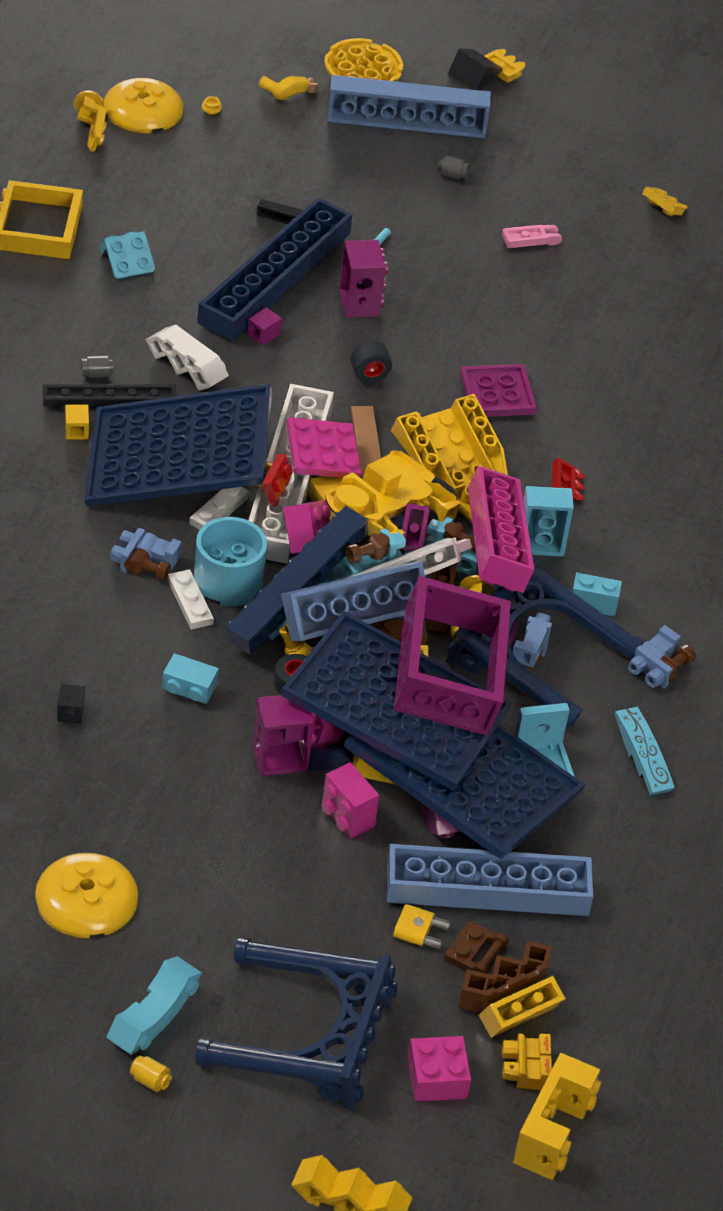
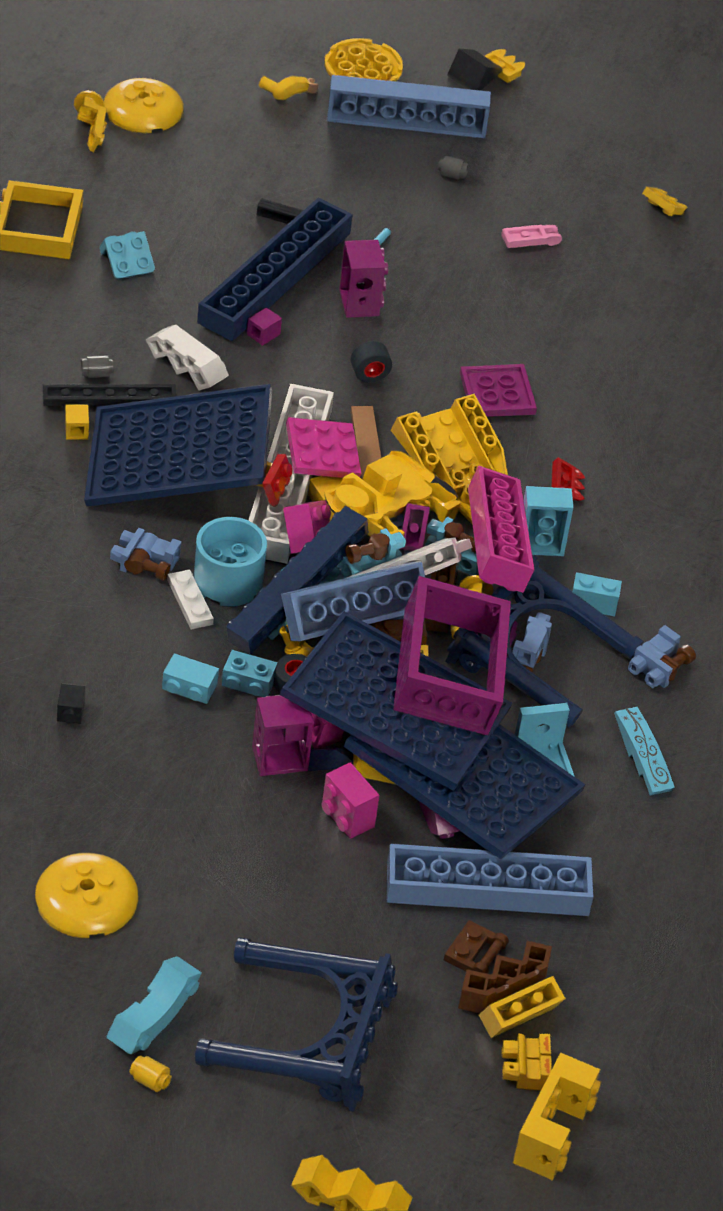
(211, 105): yellow plate -> none
(219, 506): white plate -> none
(251, 676): none -> medium azure brick
(415, 925): yellow piece -> none
(439, 1068): dark pink brick -> none

